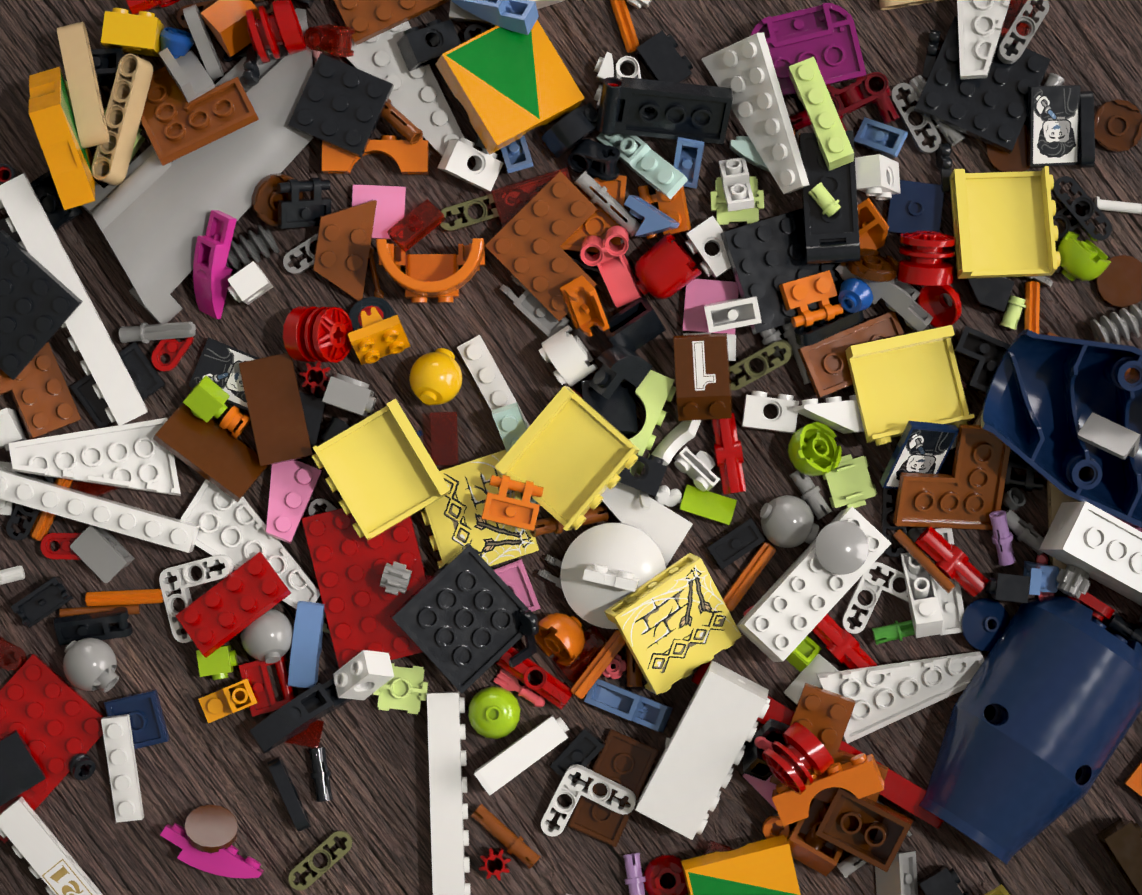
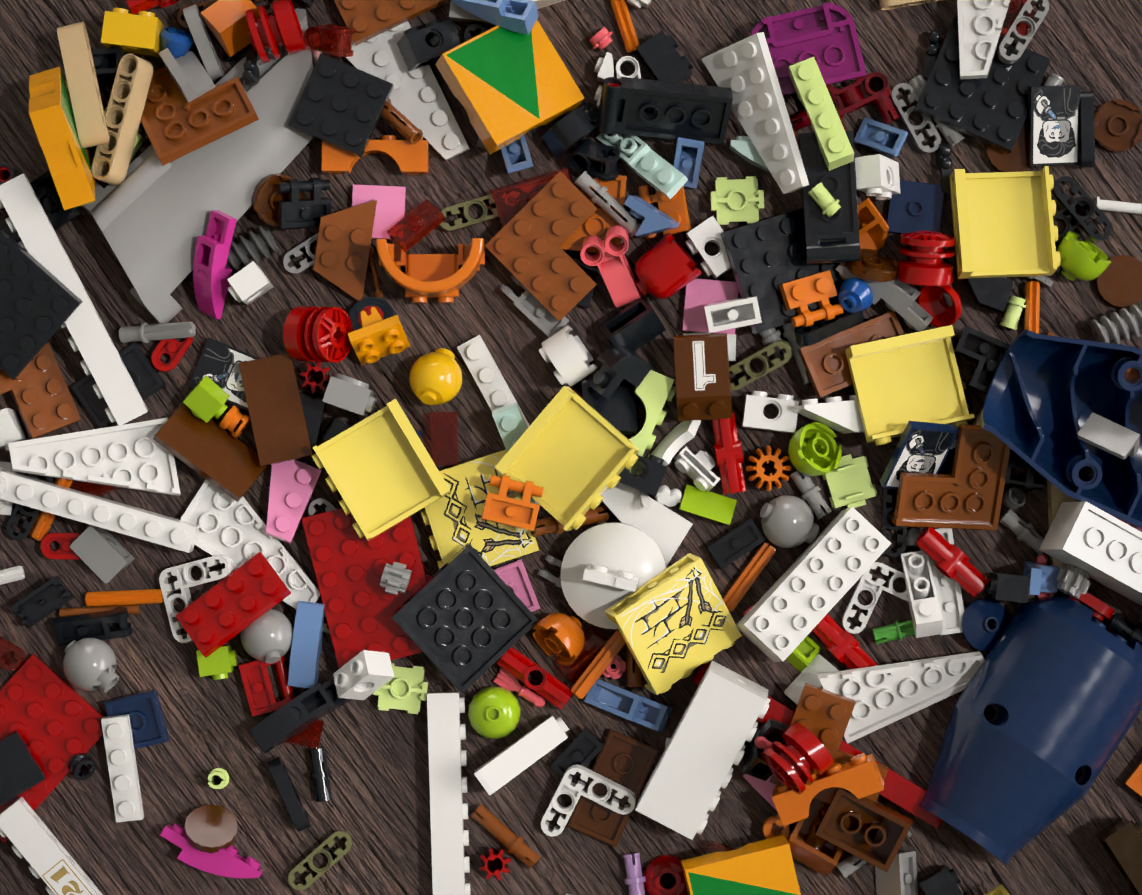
(223, 775): none -> yellowish green pin
(227, 700): light orange slope -> none
(455, 163): white brick -> none
(529, 629): black piece -> none
(584, 305): orange hinge -> none
(601, 39): none -> coral plate
(736, 184): white slope -> none
(759, 470): none -> orange gear
(841, 547): light grey dish -> none
(924, 561): dark orange bar -> none
(1002, 537): lavender pin -> none

